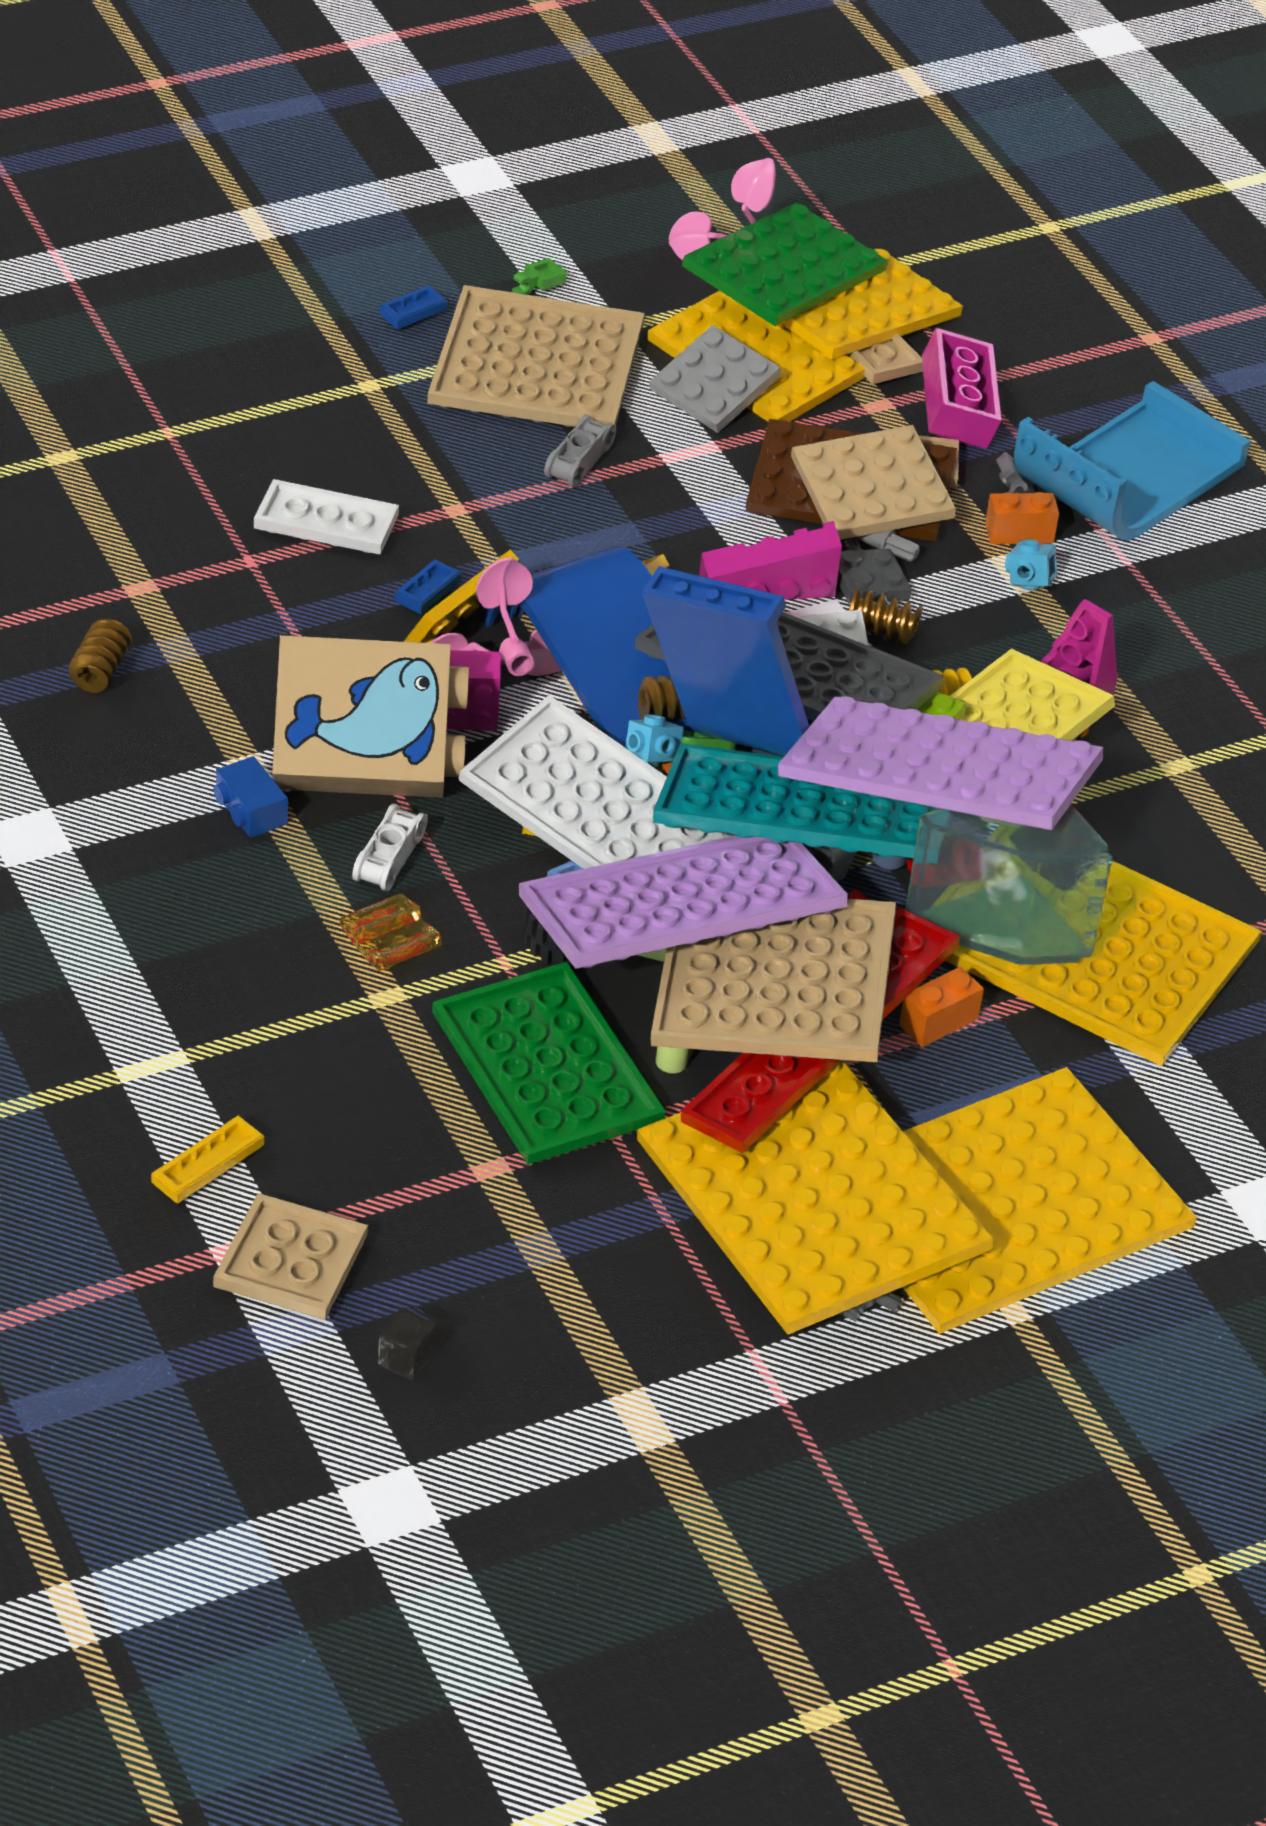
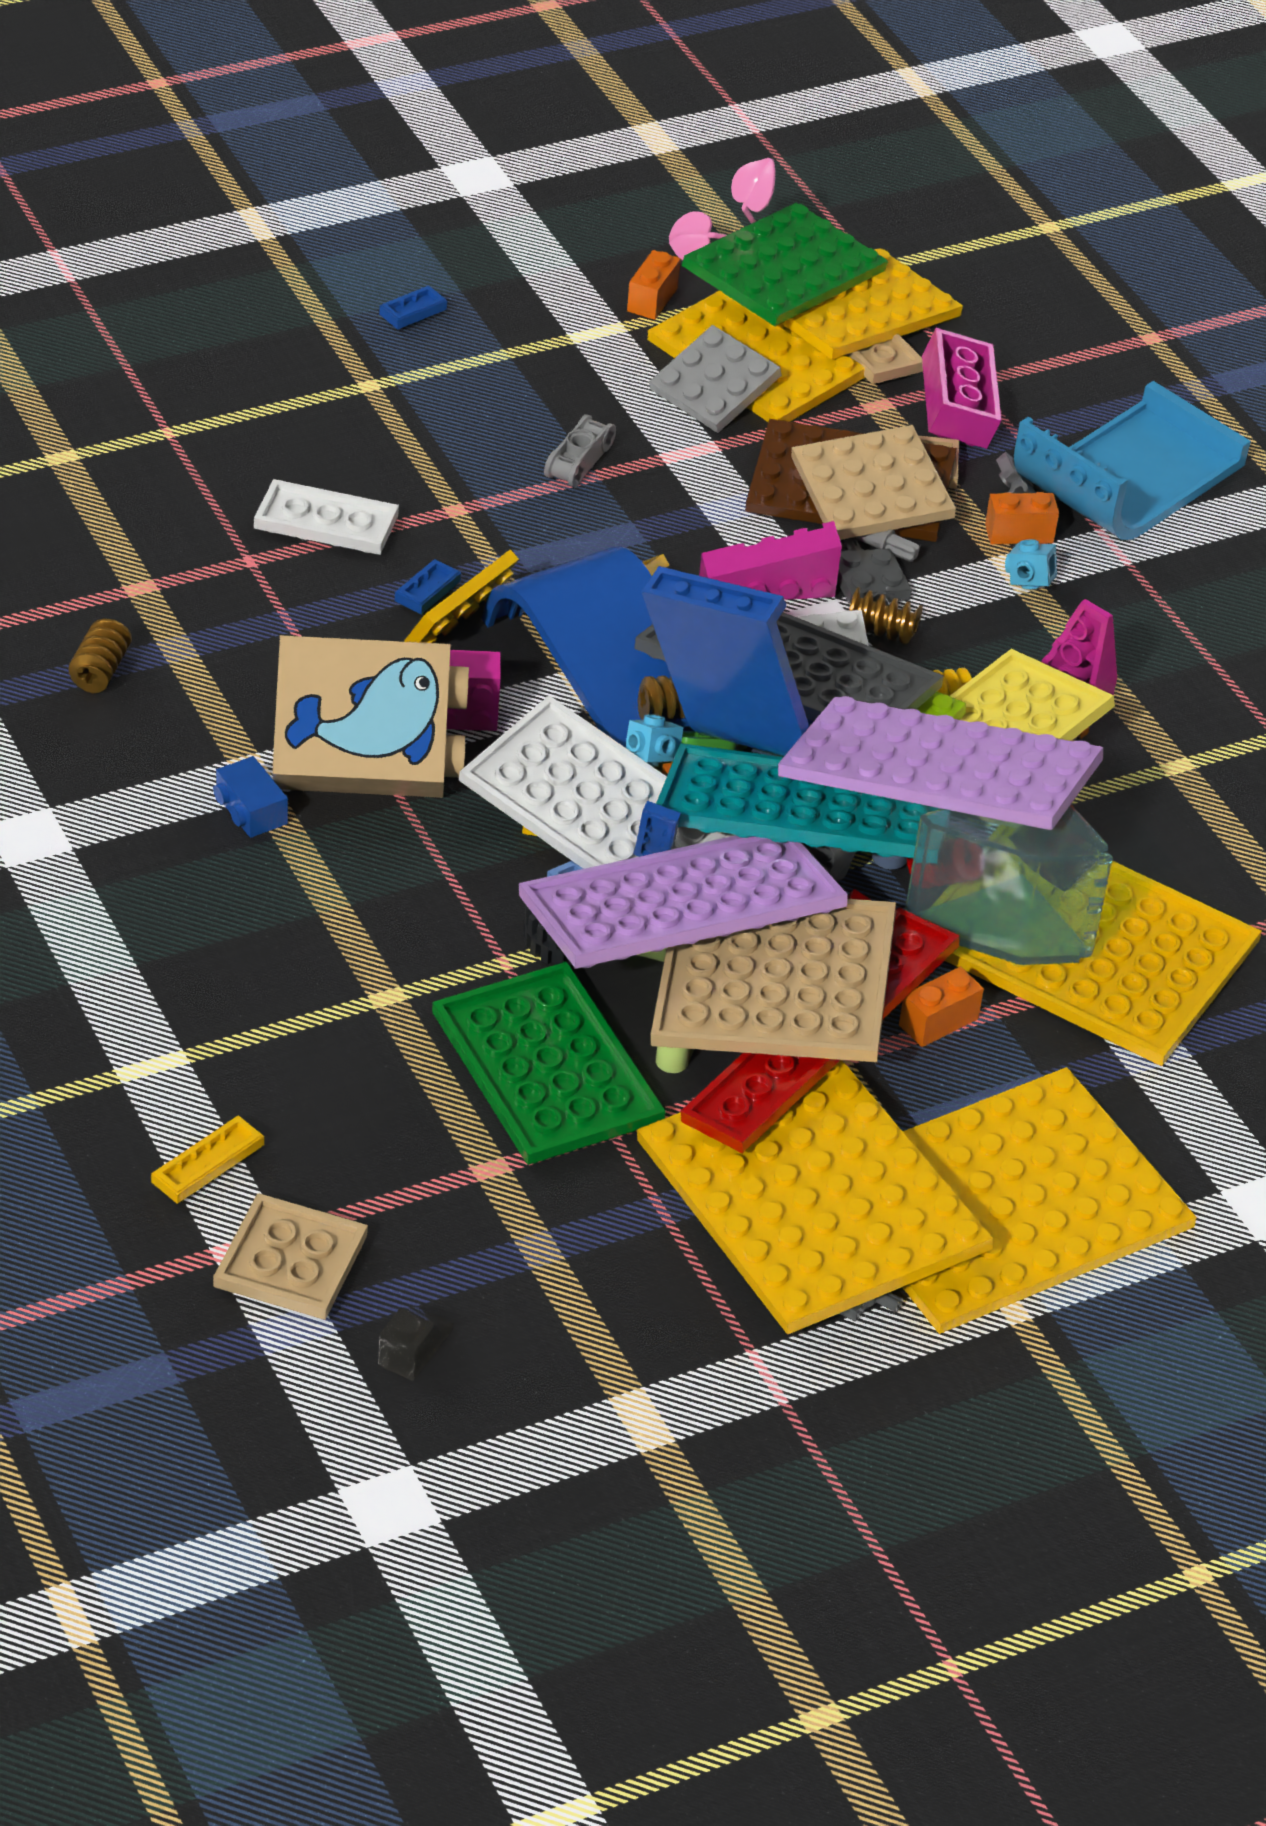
(389, 847): white piece -> none
(390, 932): clear yellow slope -> none
(508, 584): bright pink plant -> none
(536, 357): tan plate -> none
(542, 274): bright green plate -> none
(653, 284): none -> orange brick
(656, 829): none -> blue plate

